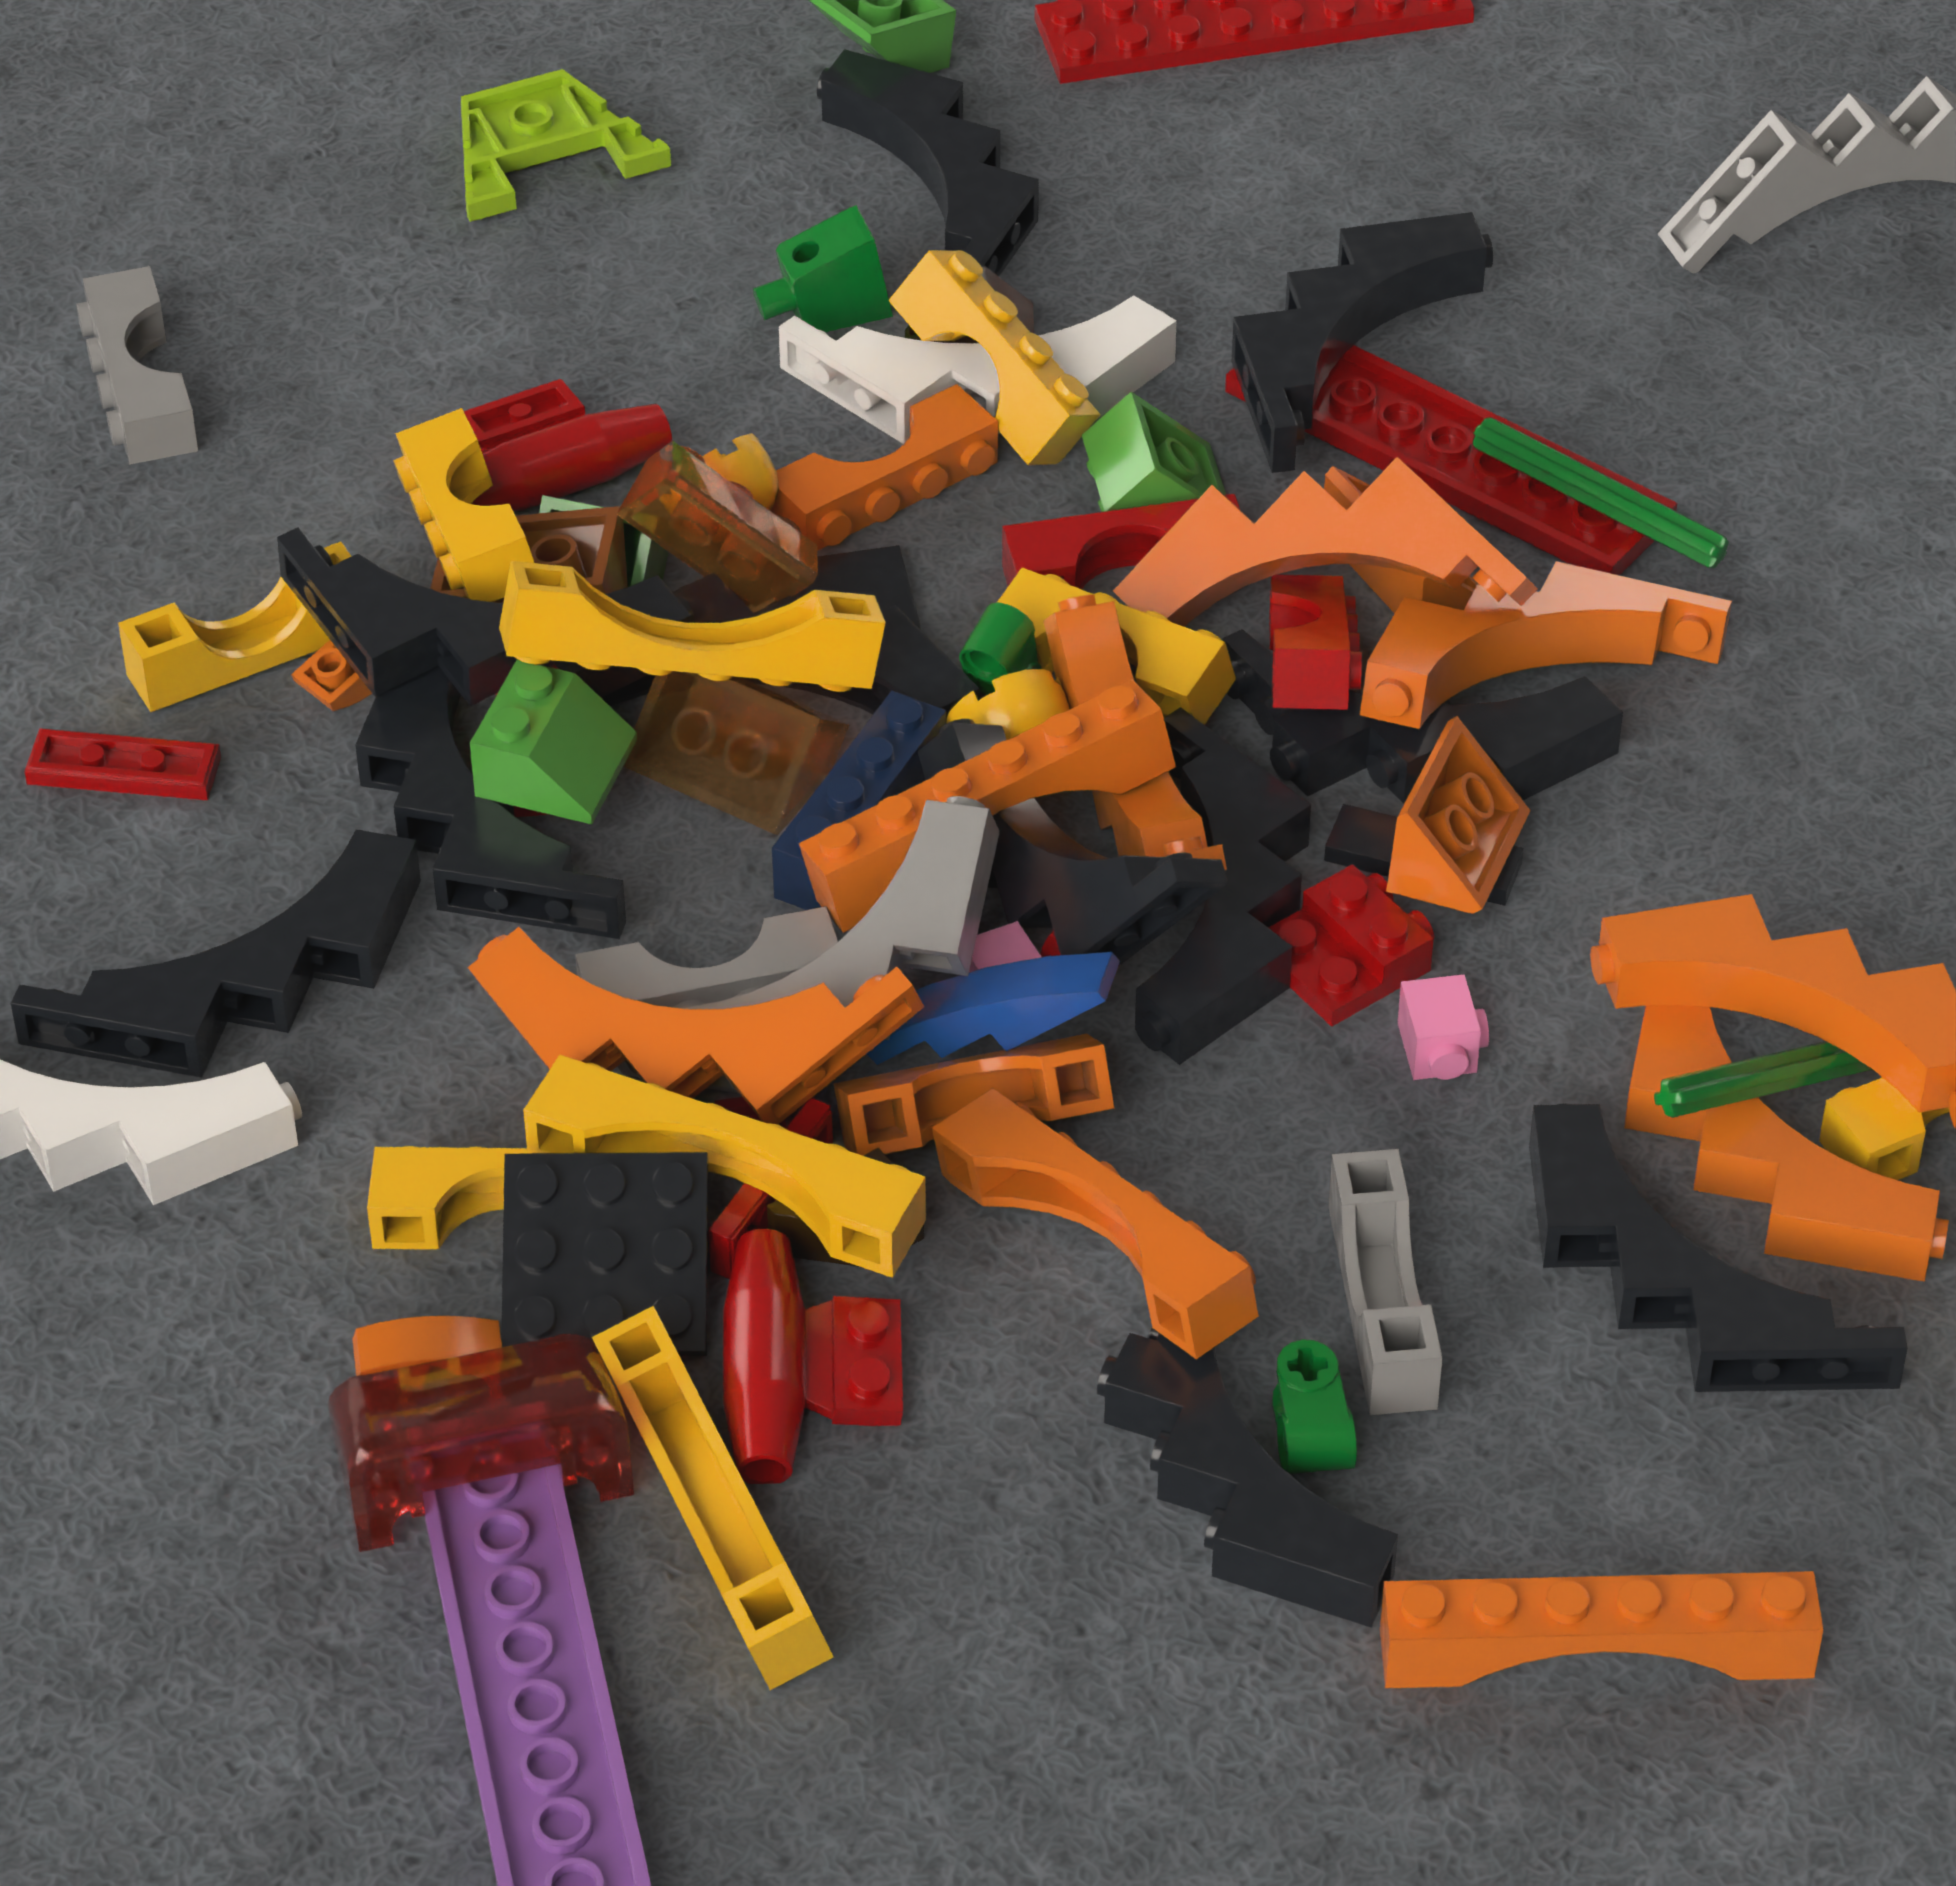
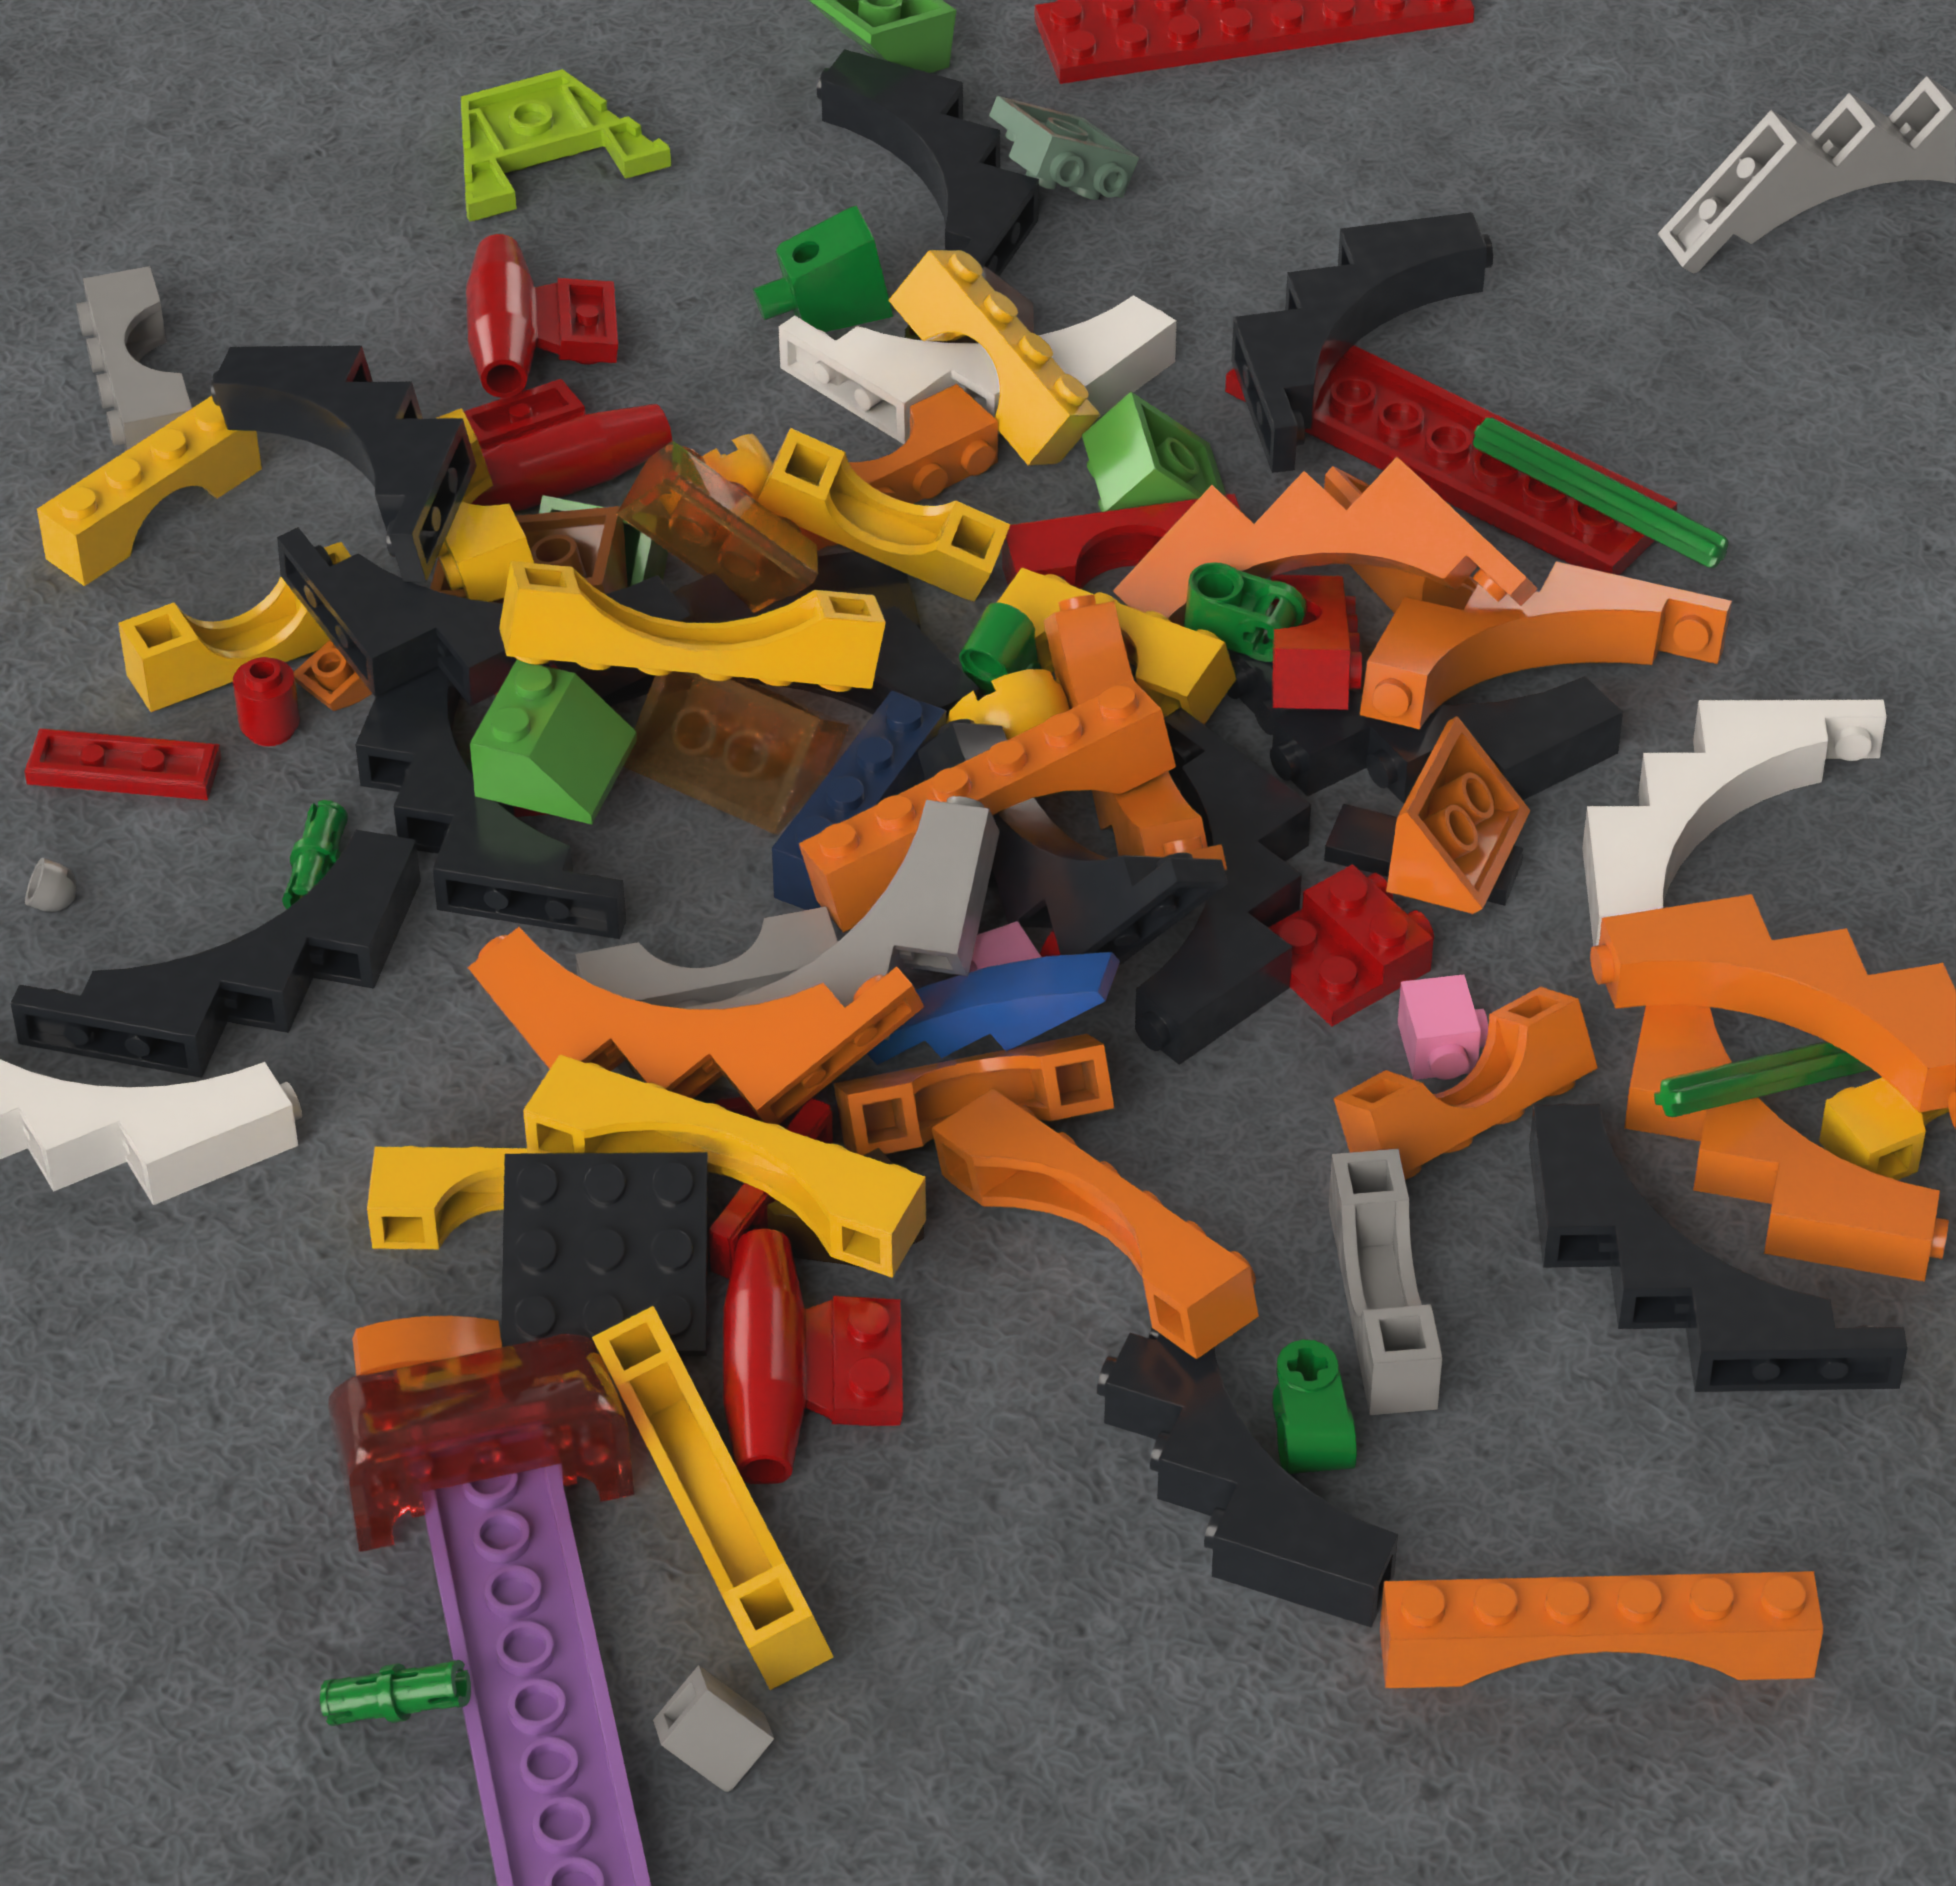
(50, 887): none -> light grey hinge
(98, 517): none -> yellow arch
(266, 701): none -> red brick
(316, 850): none -> green pin
(377, 426): none -> black arch
(395, 1693): none -> green pin
(513, 317): none -> red plate
(713, 1729): none -> light grey panel
(937, 544): none -> yellow arch
(1064, 150): none -> sand green plate
(1241, 608): none -> green piece
(1530, 1053): none -> orange arch
(1738, 759): none -> white arch

